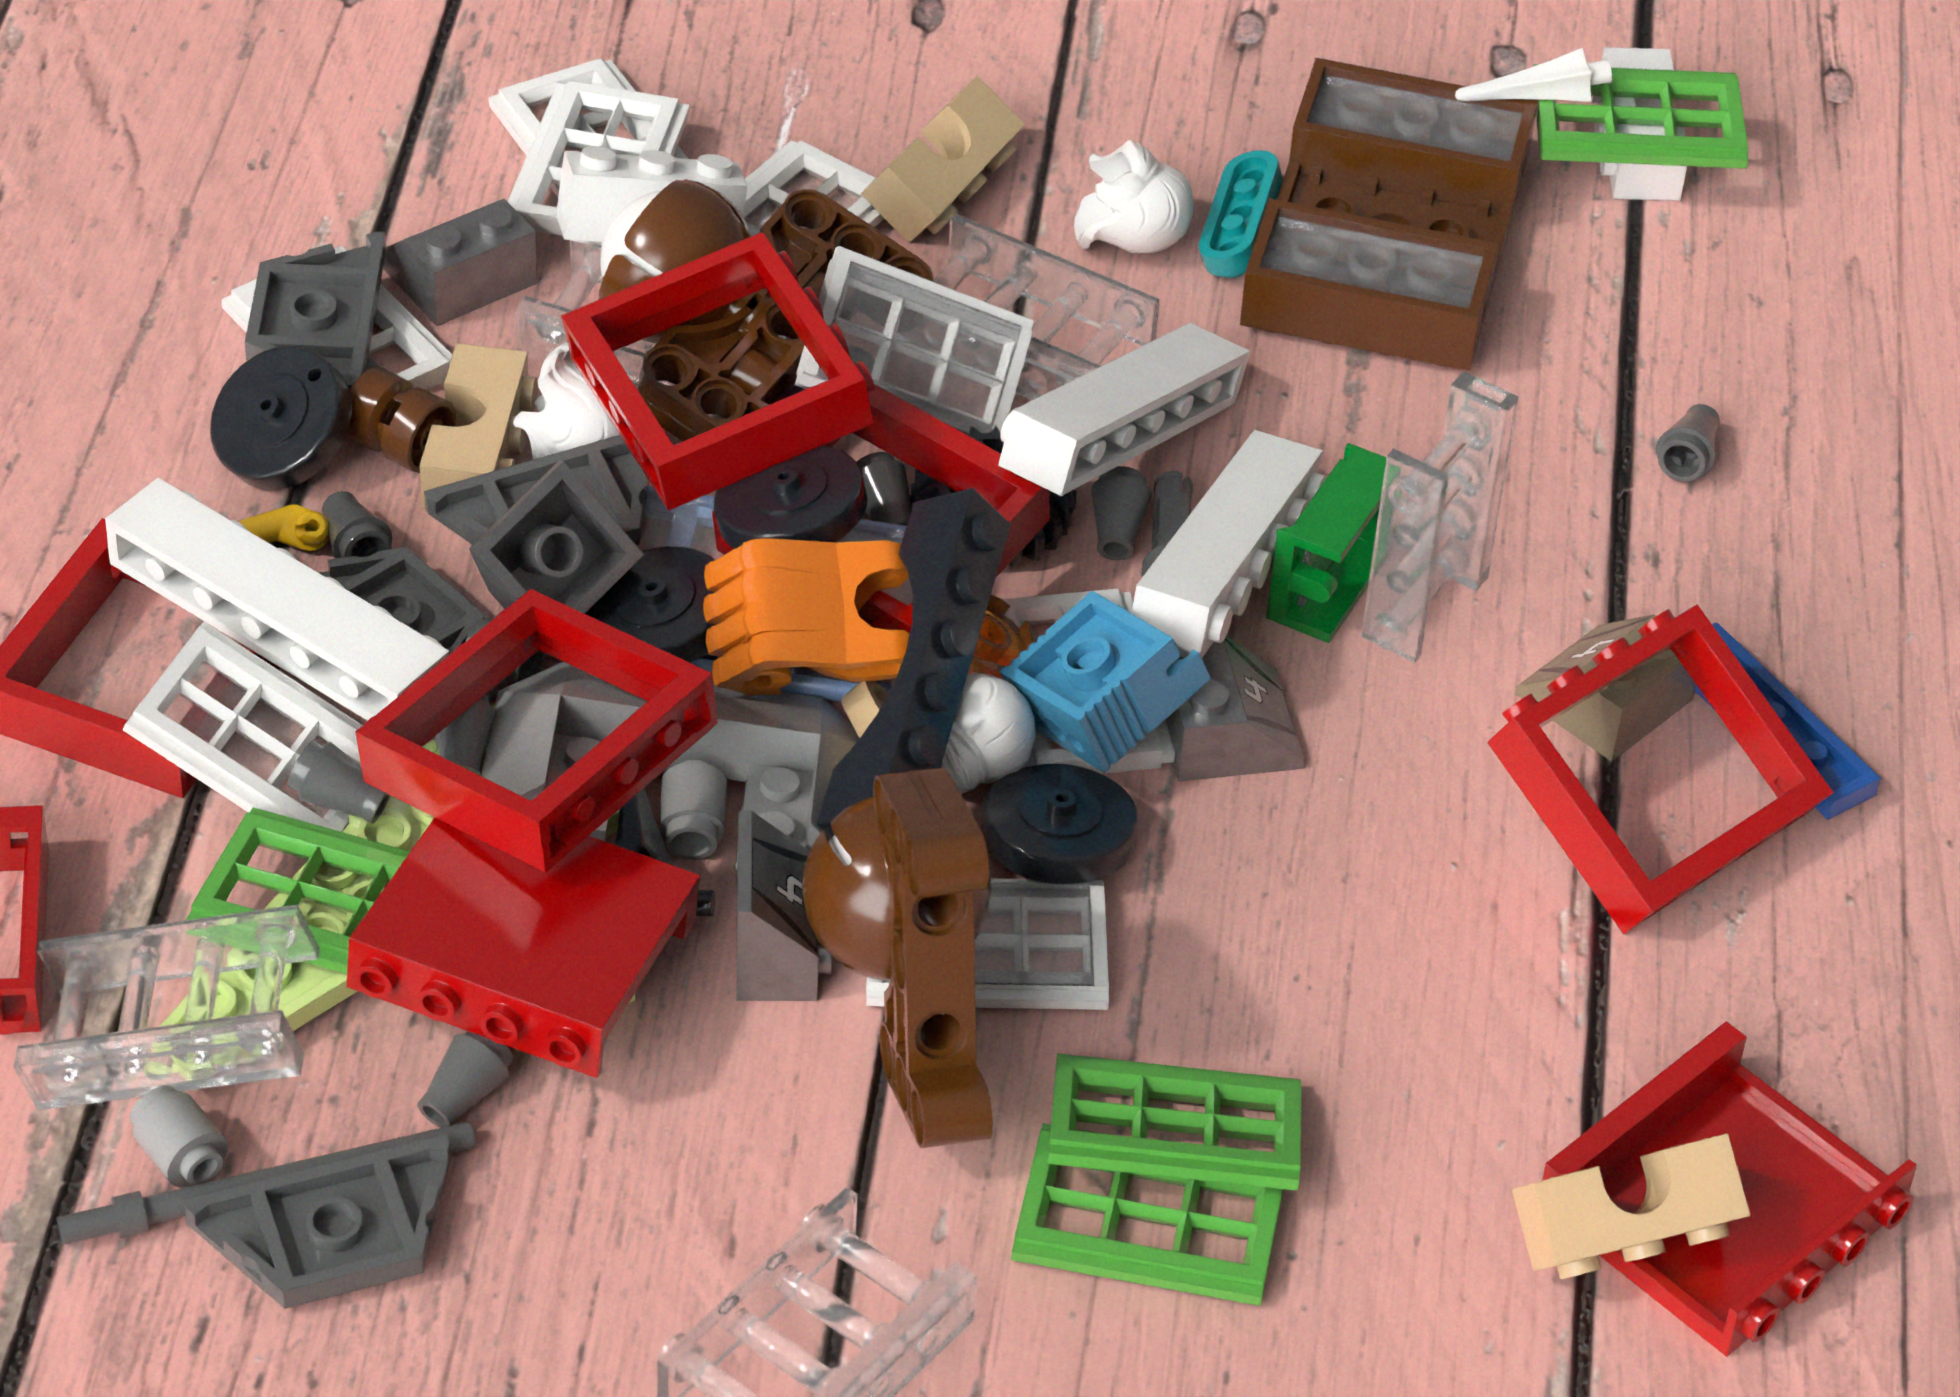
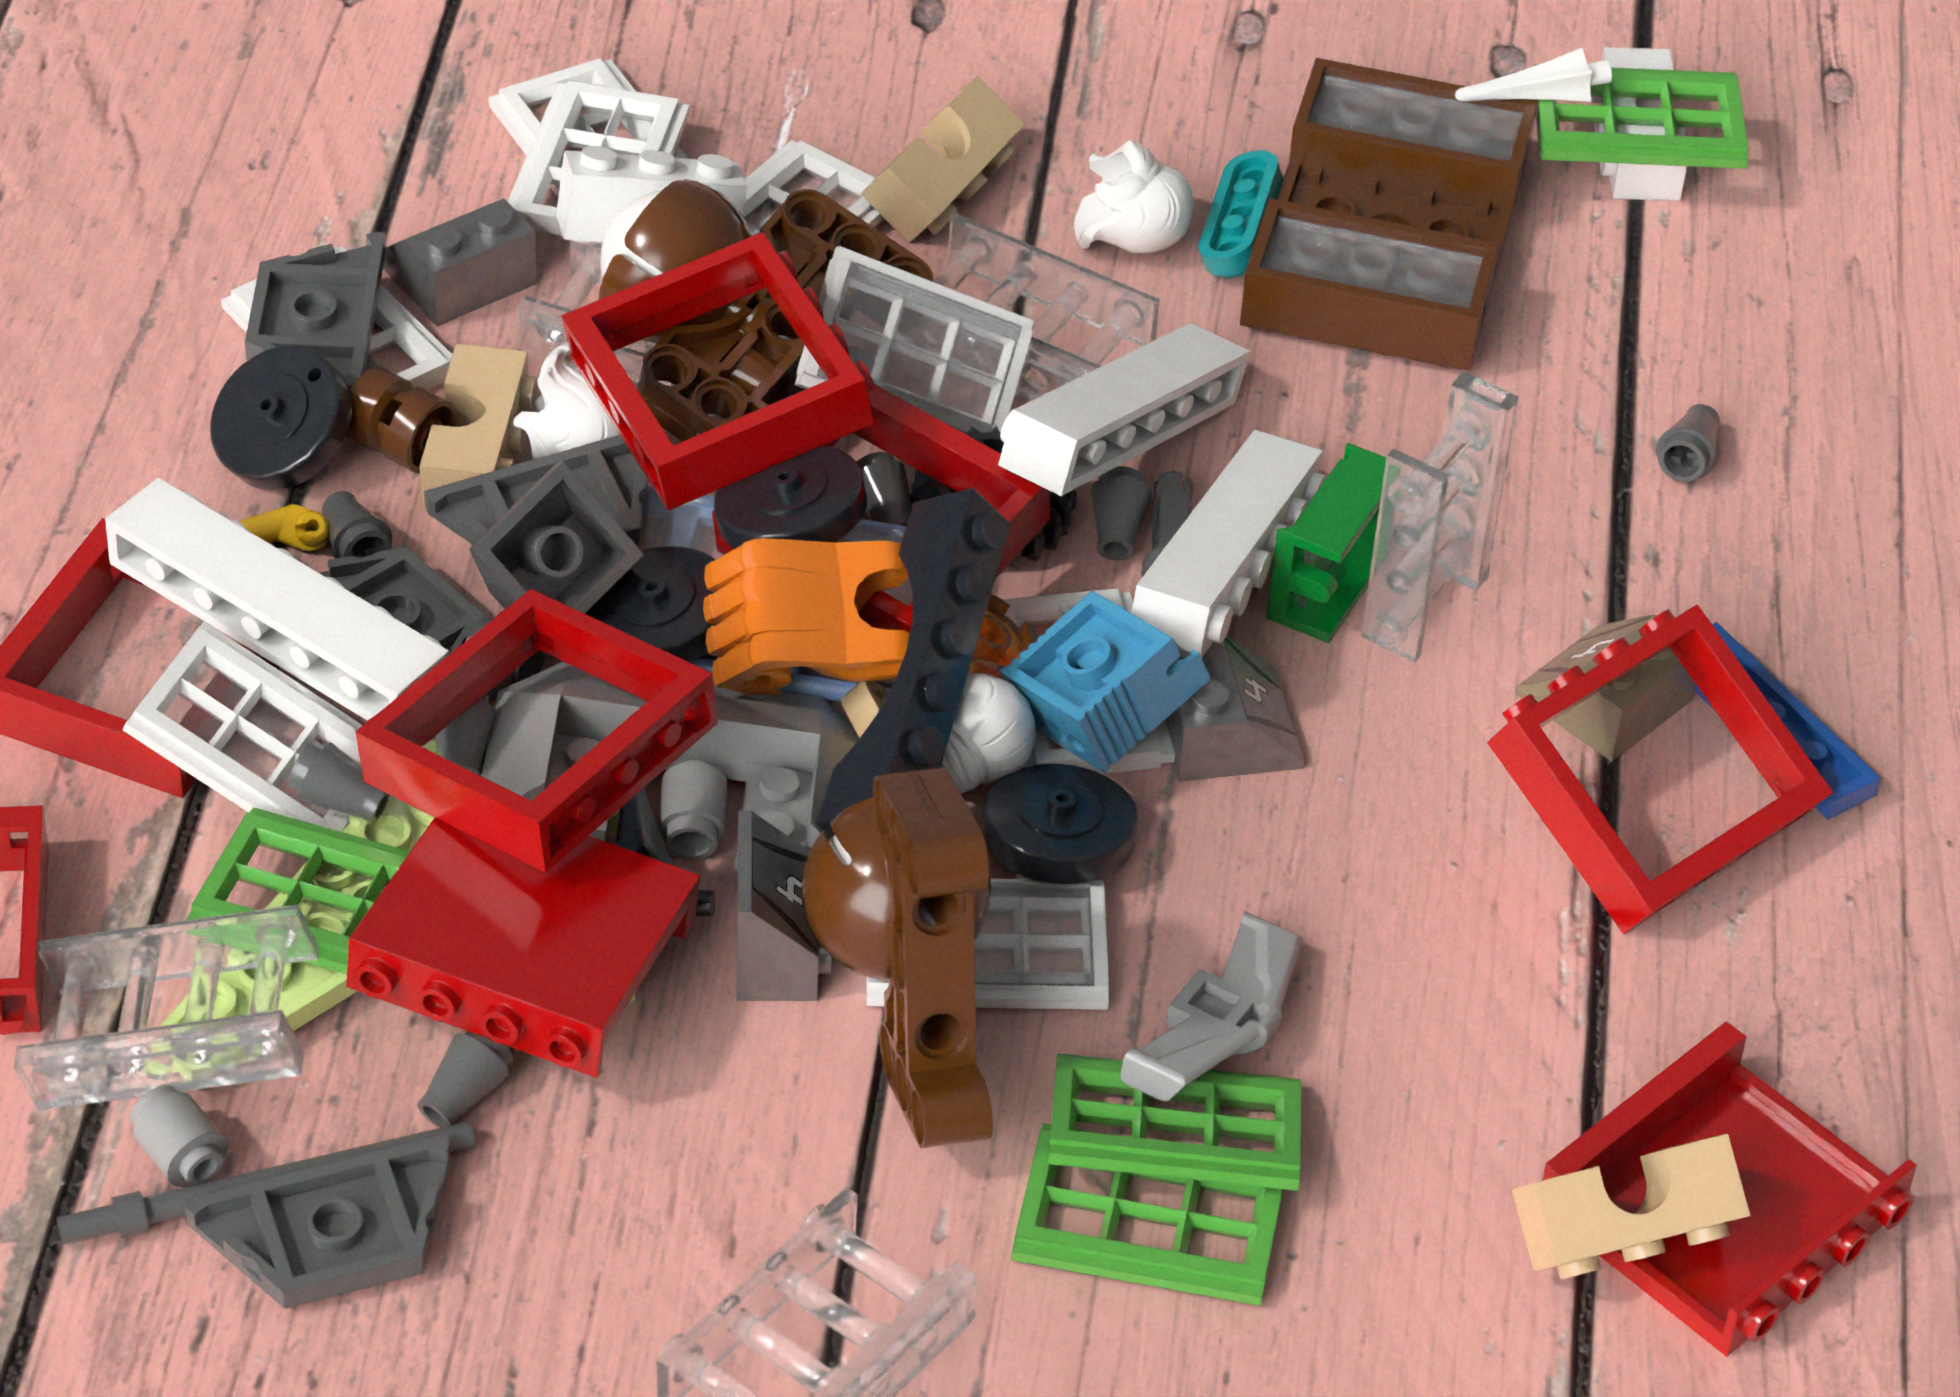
(1219, 1015): none -> light grey plate

